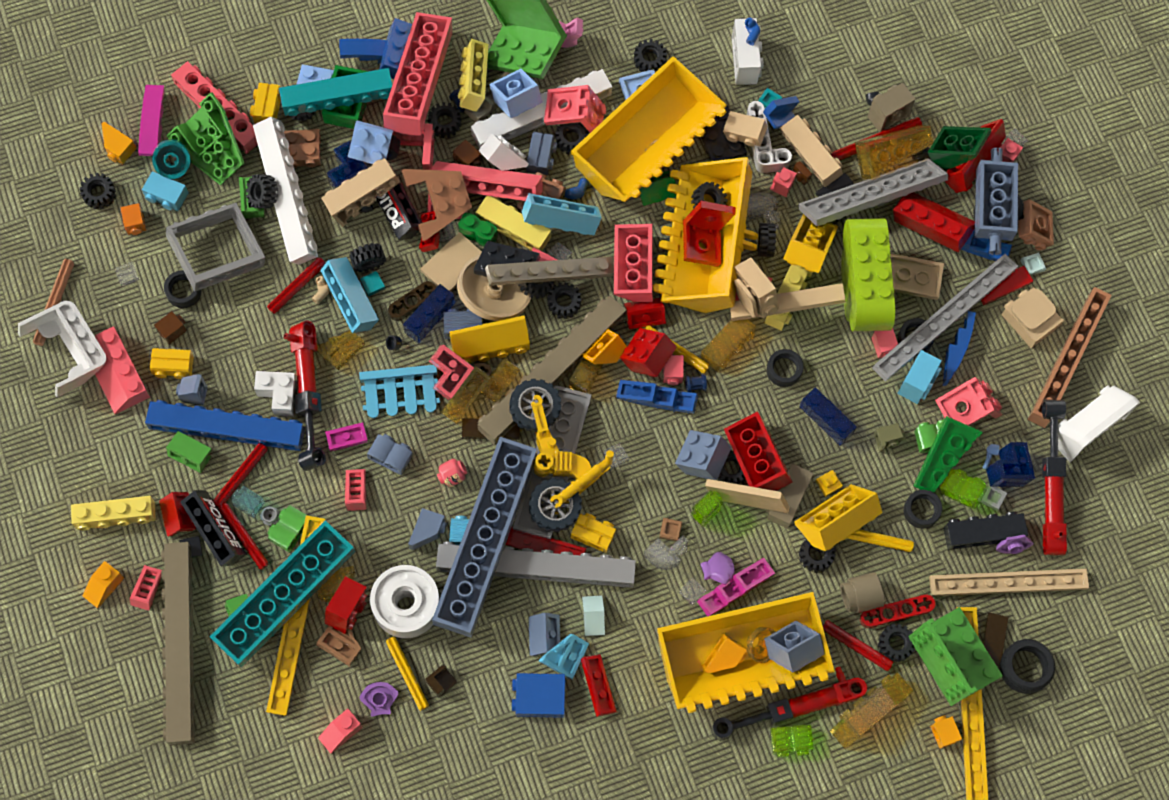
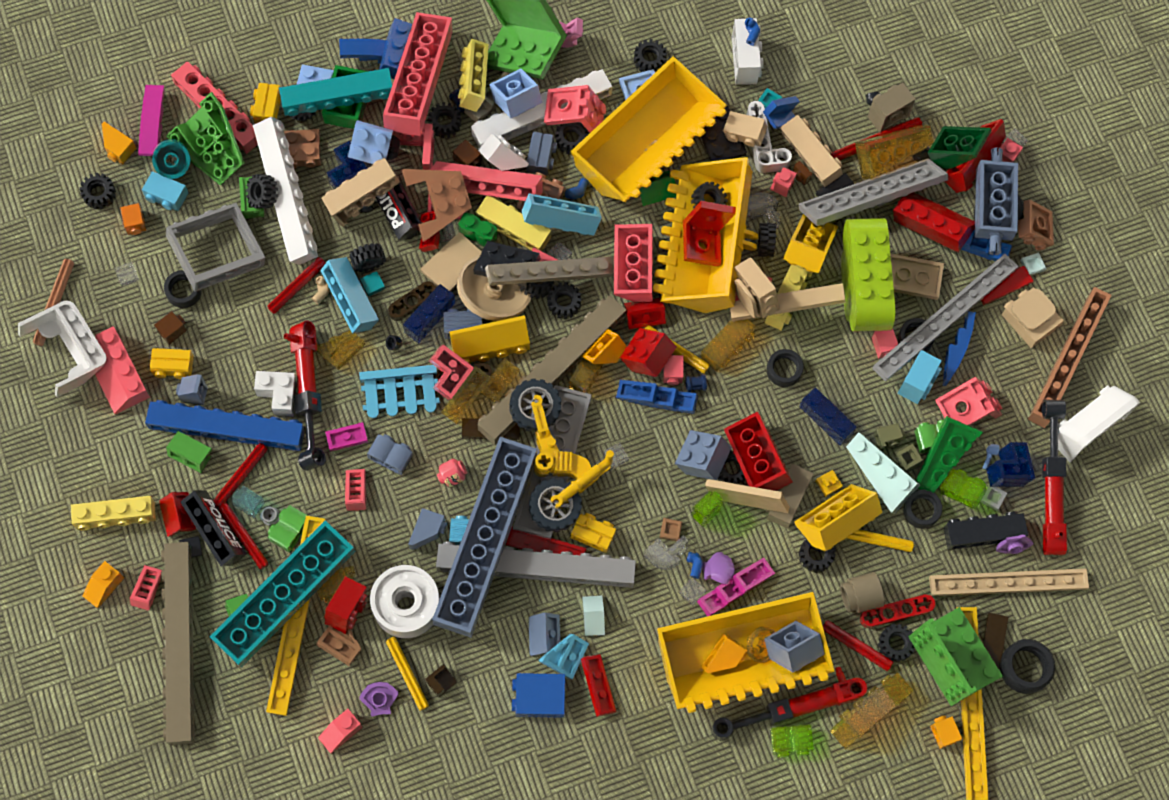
(697, 564): none -> blue arm
(885, 475): none -> light aqua wedge
(908, 456): none -> olive brick

